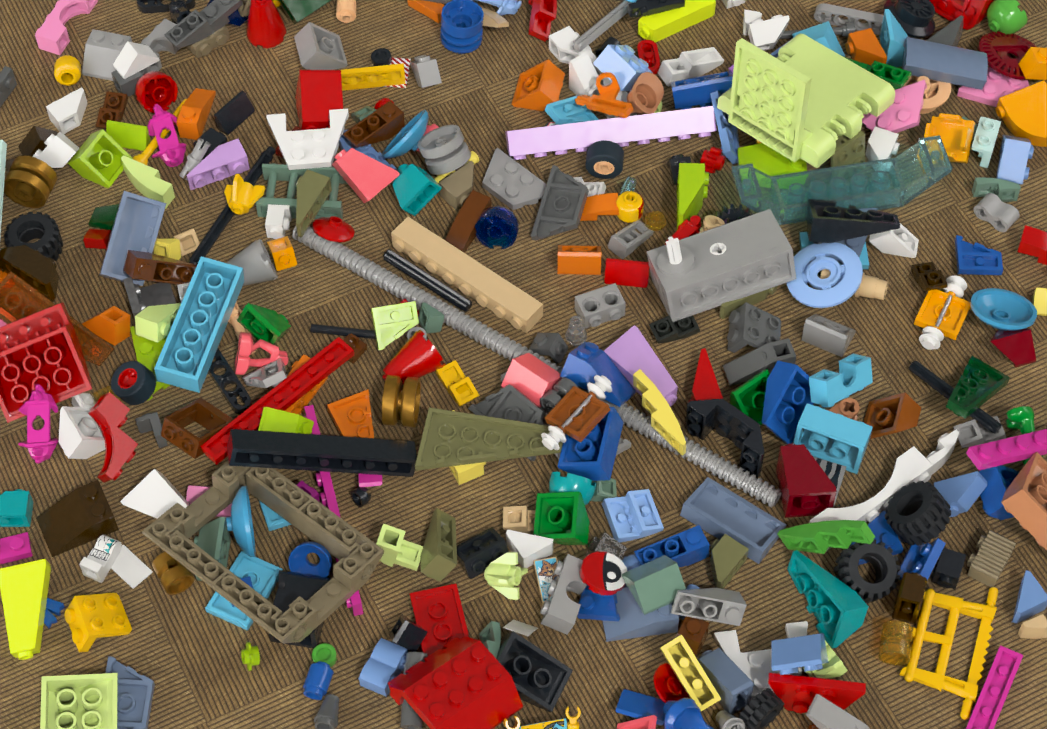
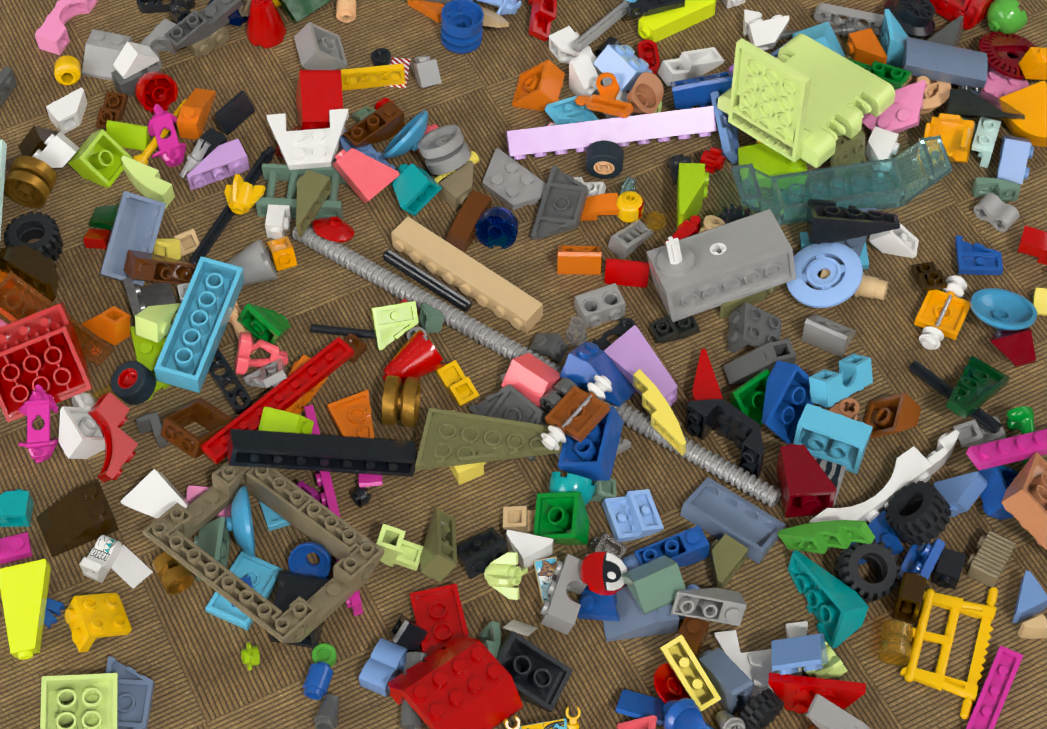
(624, 325): none -> black piece
(973, 102): none -> black slope

